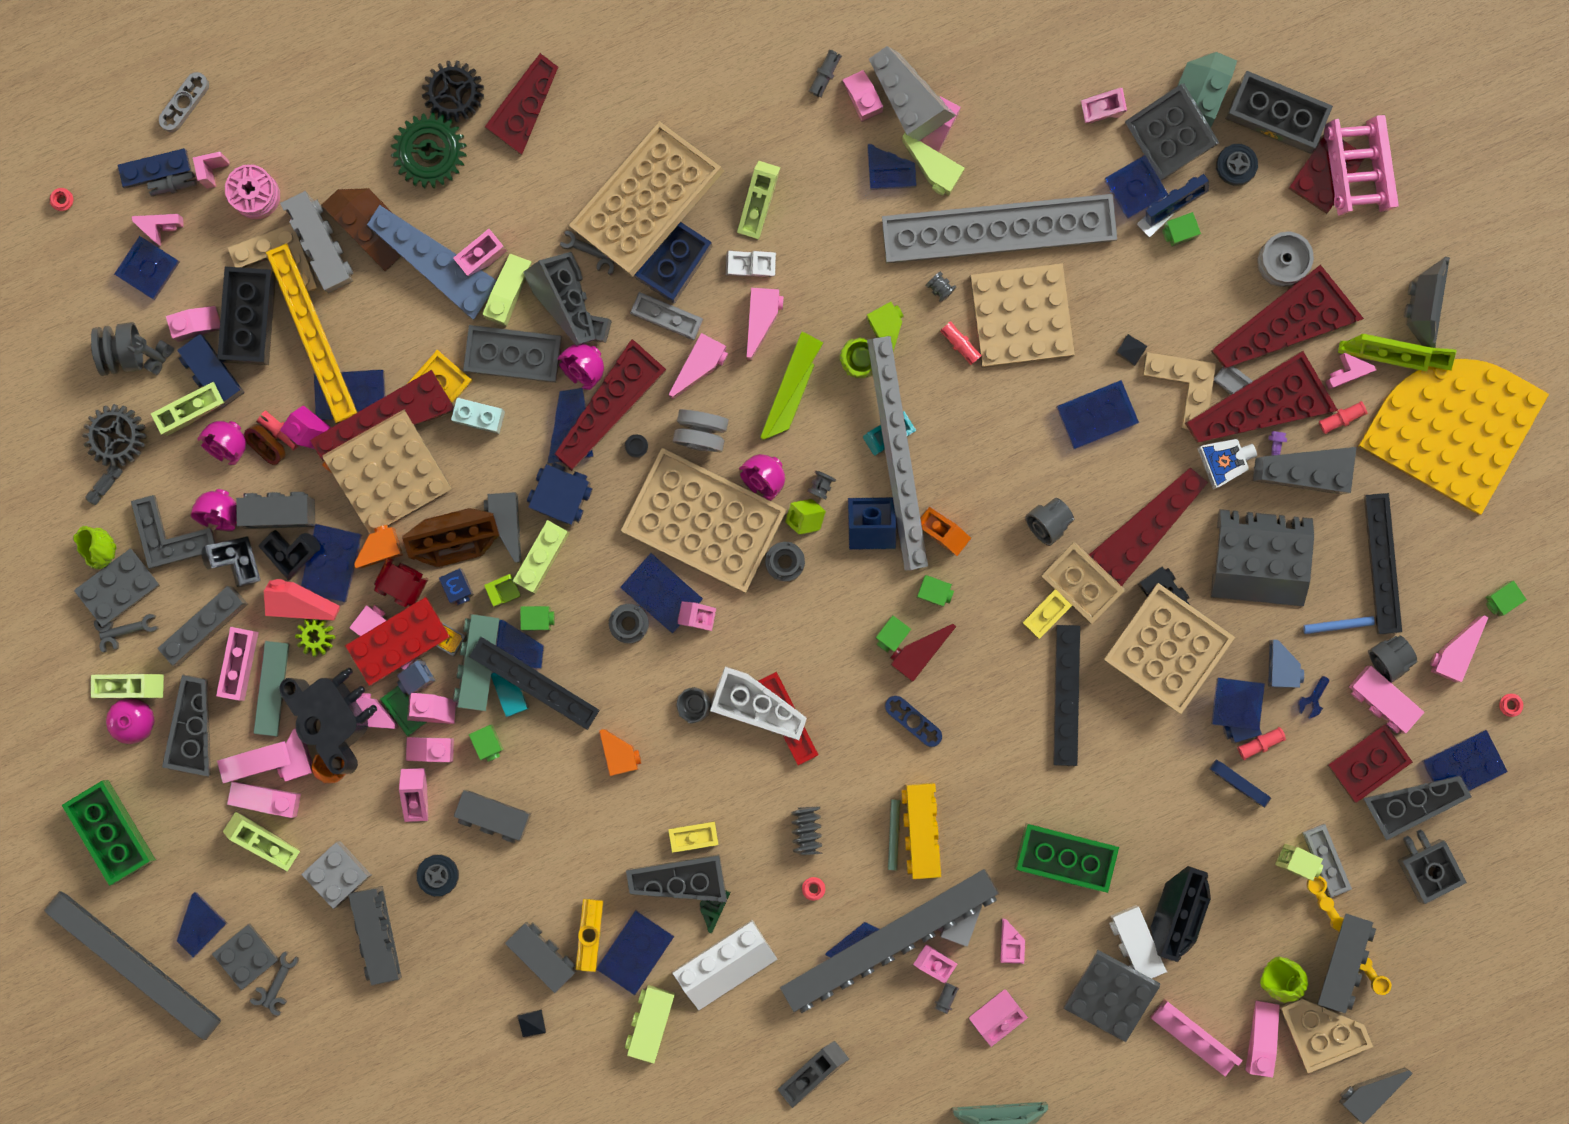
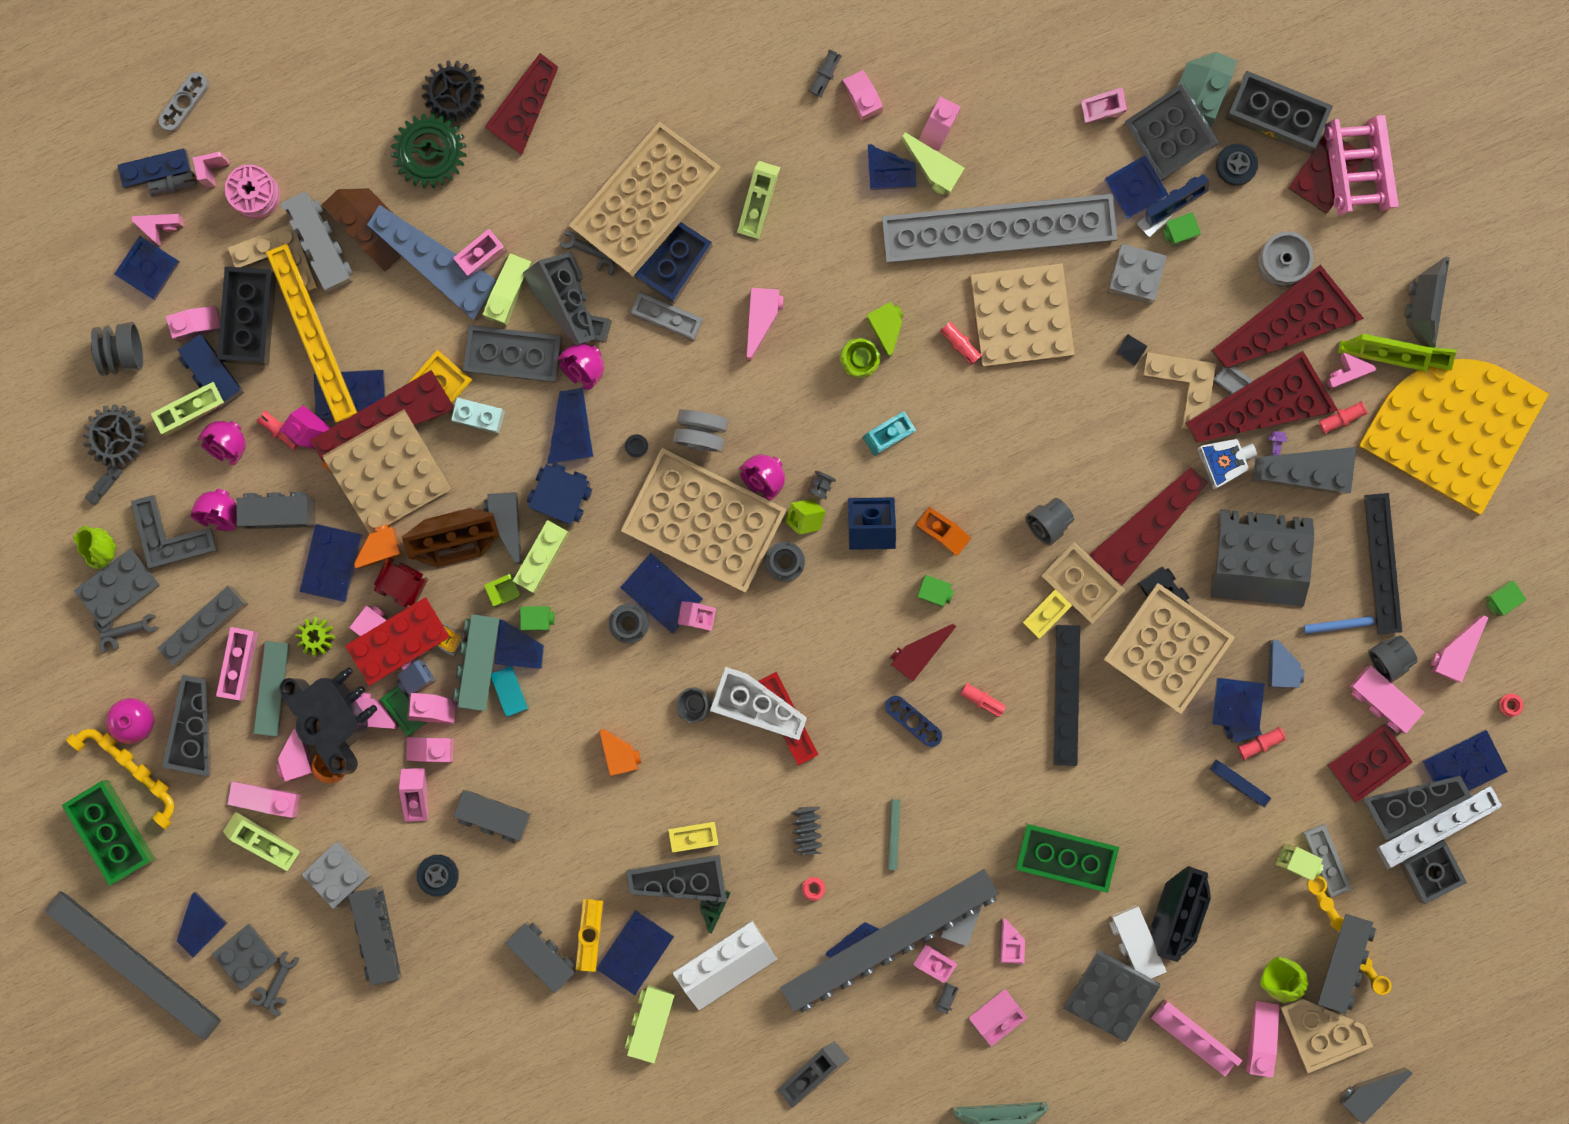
(54, 199): coral plate -> none
(125, 758): none -> yellow bar
(127, 686): yellowish green slope -> none
(156, 356): dark grey bar -> none
(234, 553): black brick -> none
(253, 762): bright pink slope -> none
(264, 444): reddish brown plate -> none
(287, 557): black brick -> none
(295, 601): coral slope -> none
(456, 587): dark blue brick -> none
(486, 743): bright green brick -> none
(531, 1023): black slope -> none
(533, 683): black plate -> none
(619, 392): dark red wing -> none
(701, 362): bright pink slope -> none
(750, 263): white slope -> none
(792, 386): lime wedge -> none
(892, 634): bright green brick -> none
(897, 453): light grey plate -> none
(909, 94): light grey wedge -> none
(922, 830): yellow wedge -> none
(940, 286): dark grey bush -> none
(983, 700): none -> coral axle
(1097, 414): clear blue plate -> none
(1136, 274): none -> light grey brick
(1314, 698): clear blue bar -> none
(1438, 827): none -> plate

